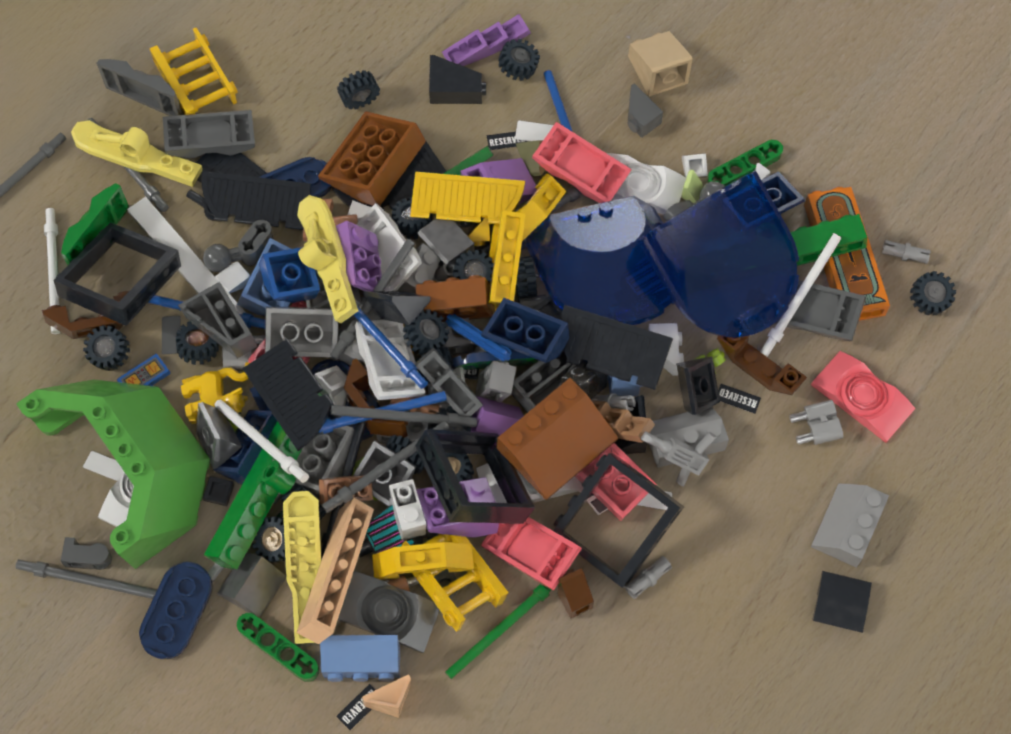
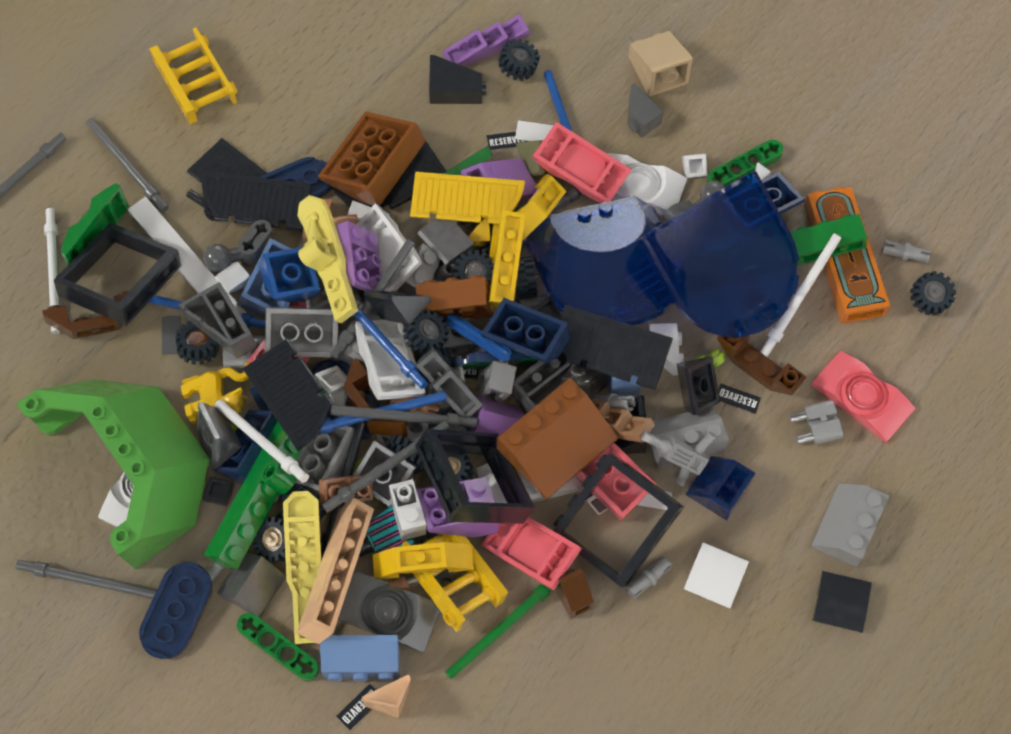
(85, 557): dark grey leg -> none
(103, 465): white sticker -> none
(106, 348): black wheel -> none
(133, 152): light yellow piece -> none
(139, 86): dark grey slope -> none
(147, 372): tile -> none
(208, 133): dark grey slope -> none
(358, 89): black wheel -> none
(408, 225): black wheel -> none
(692, 187): yellowish green slope -> none
(716, 575): none -> white slope
(721, 485): none -> clear blue slope
(828, 312): dark grey slope -> none

